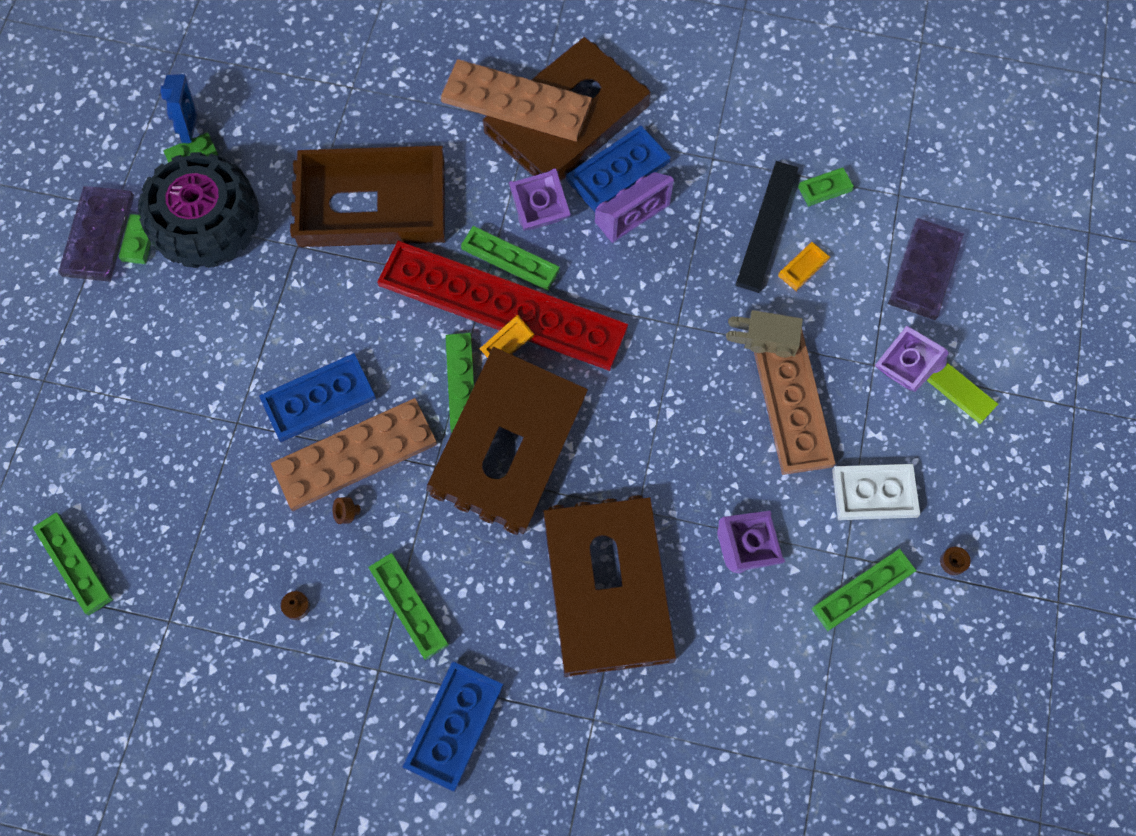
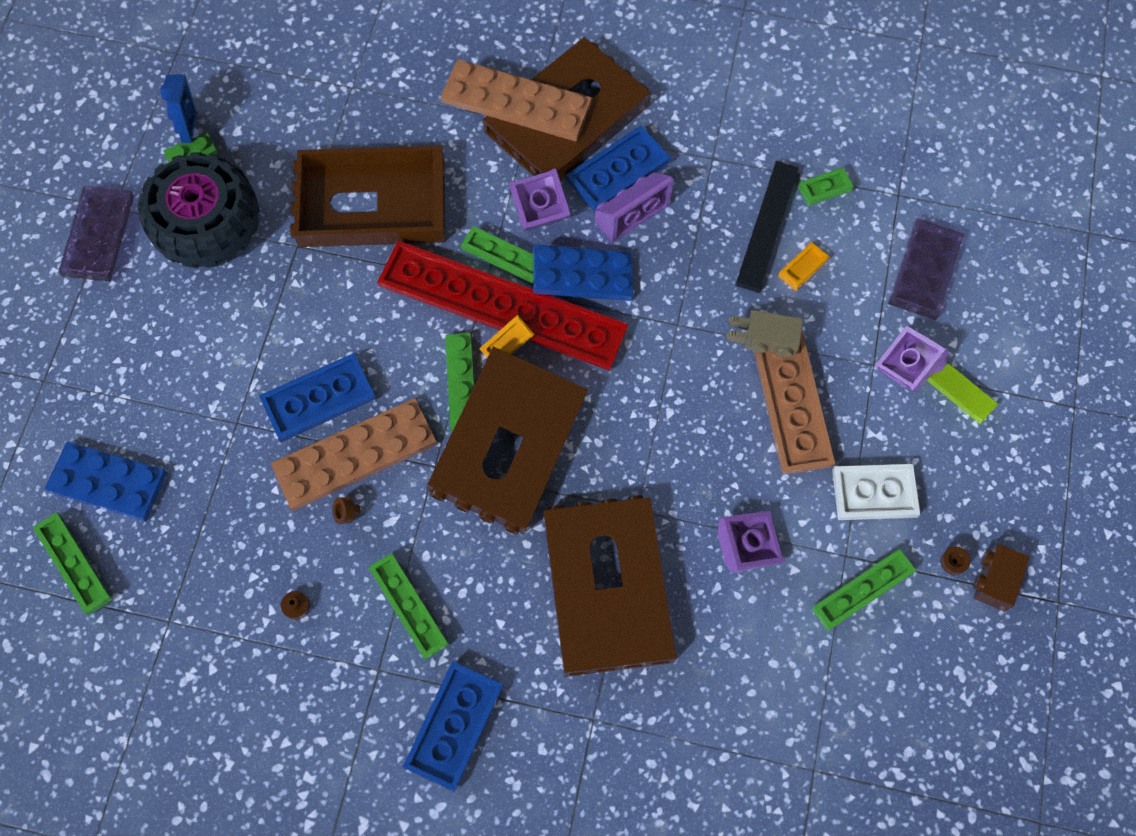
(105, 481): none -> blue plate
(135, 242): bright green plate -> none
(582, 272): none -> blue plate
(1000, 577): none -> reddish brown brick

